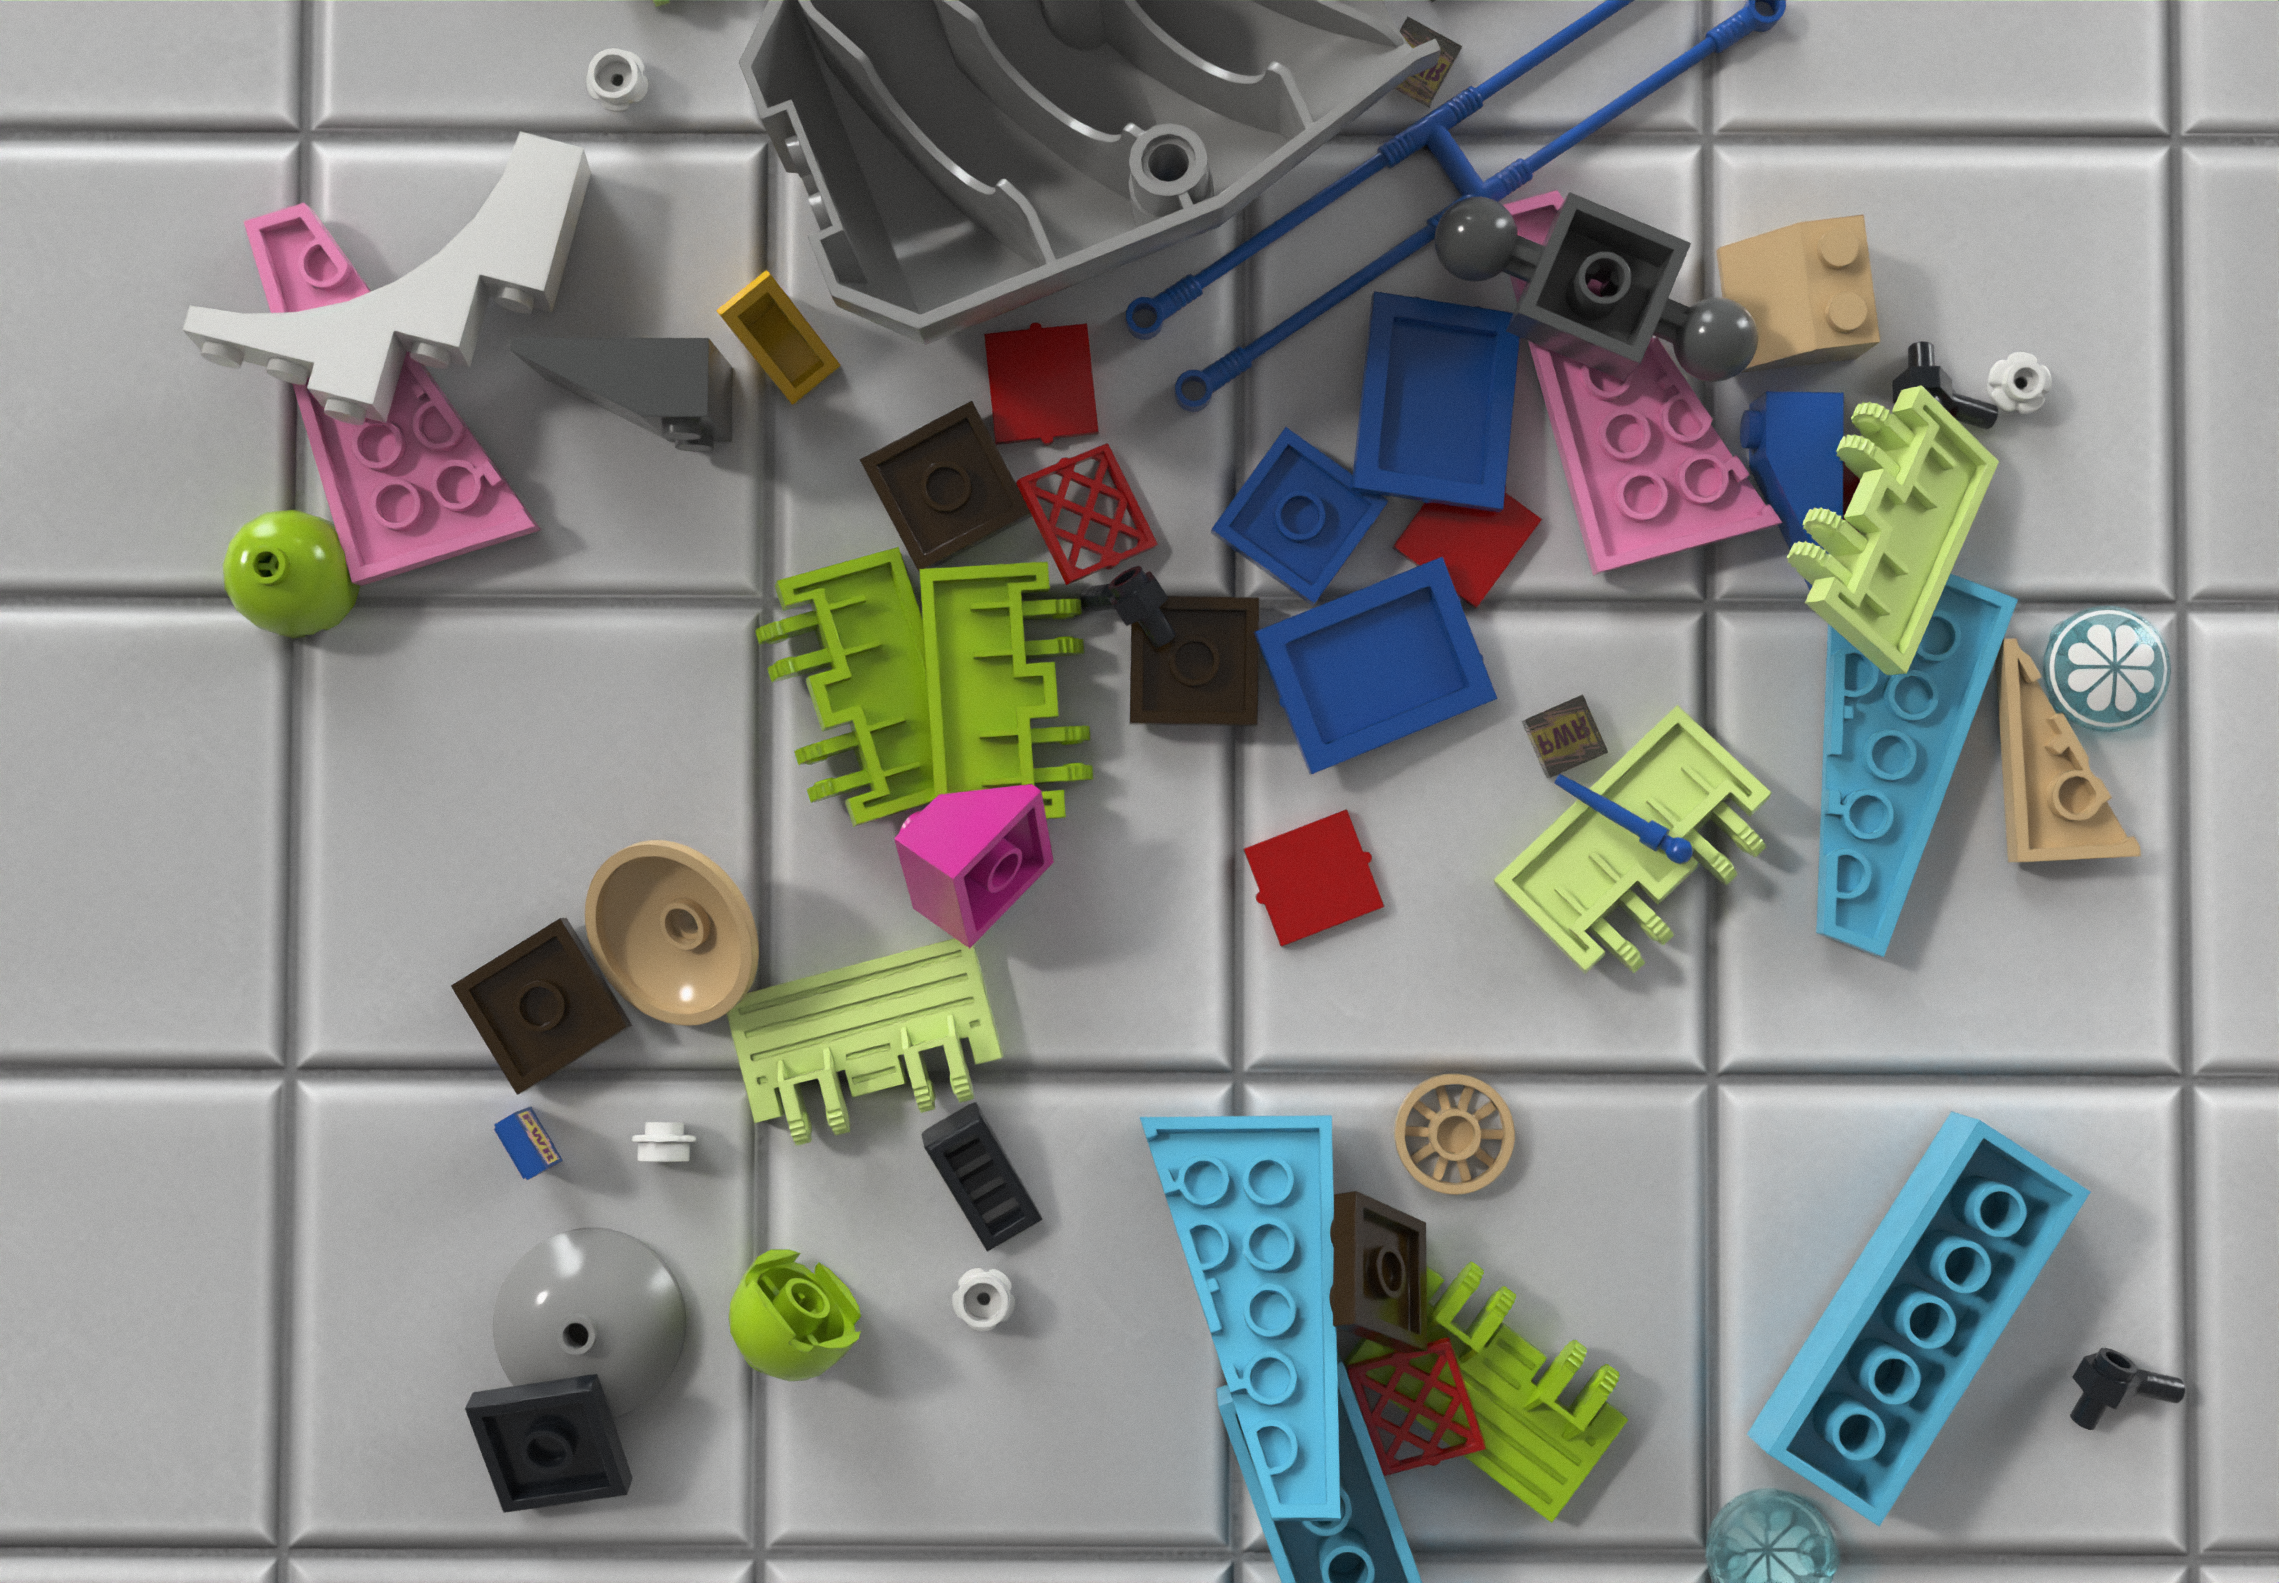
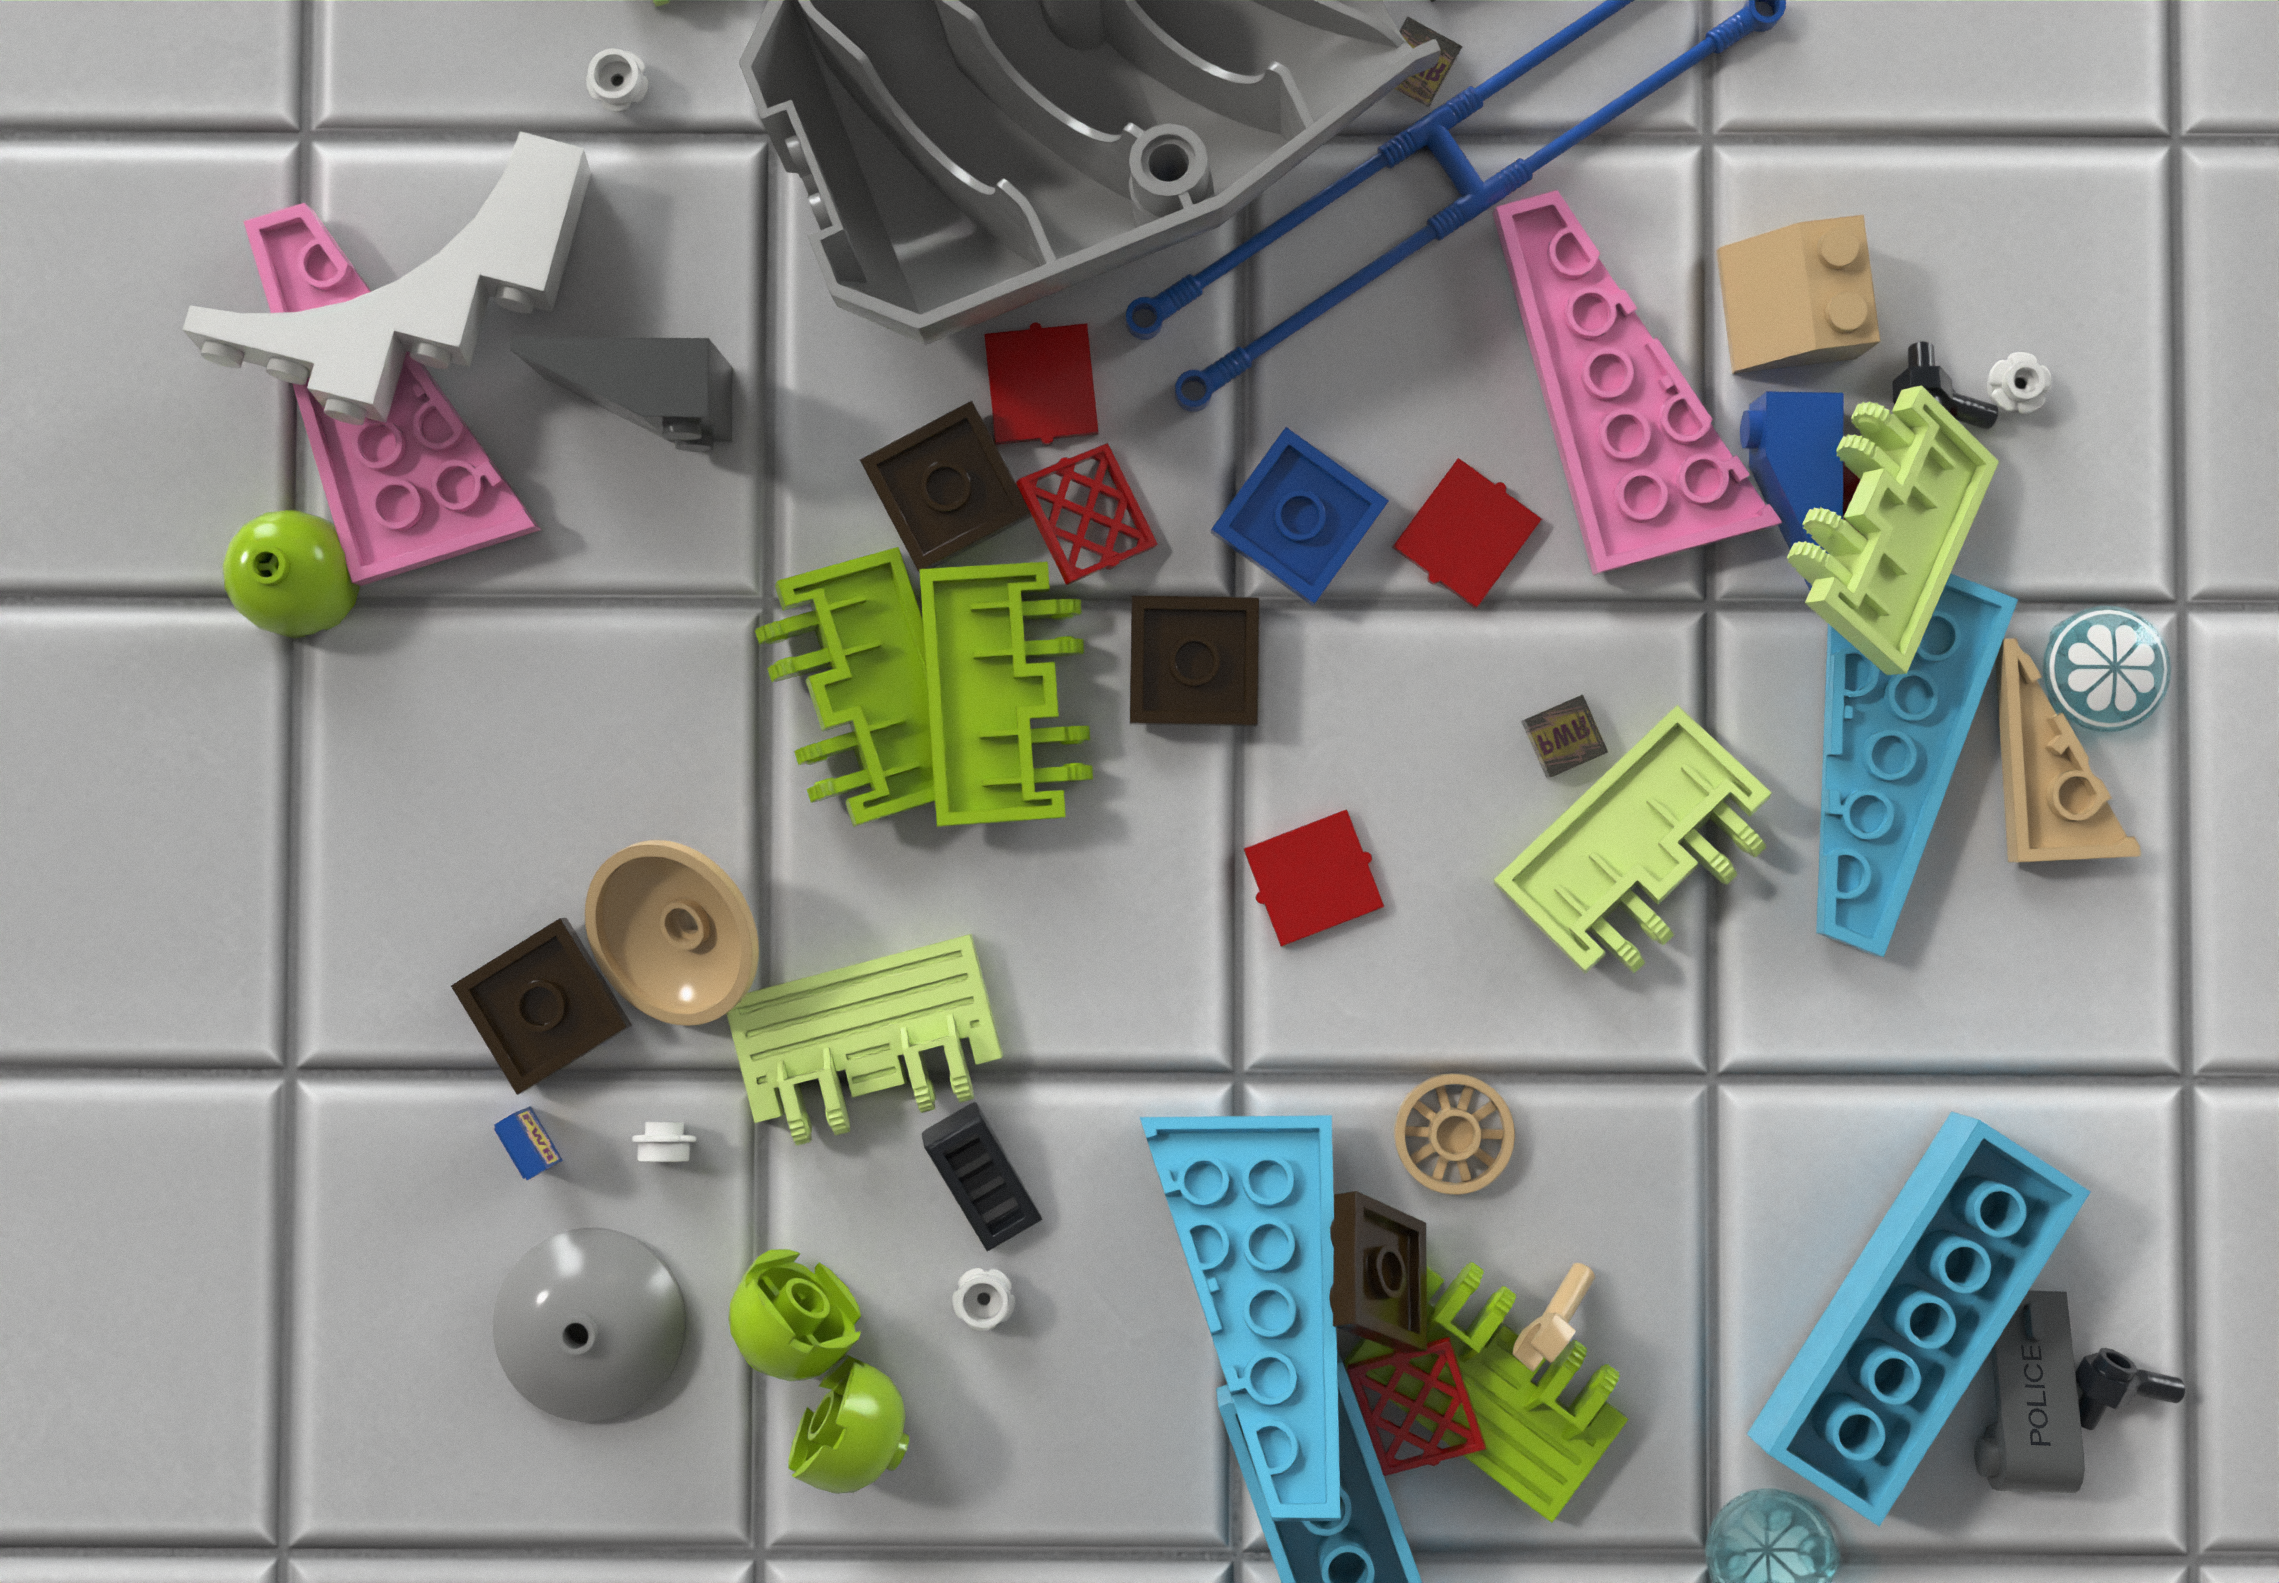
(549, 1443): black plate -> none
(778, 337): yellow slope -> none
(852, 1431): none -> lime cylinder
(974, 856): dark pink slope -> none
(1135, 598): black piece -> none
(1375, 665): blue piece -> none
(1436, 402): blue piece -> none
(1551, 1331): none -> tan bar
(1636, 273): dark grey brick -> none
(1650, 833): blue piece -> none
(2038, 1414): none -> dark grey door

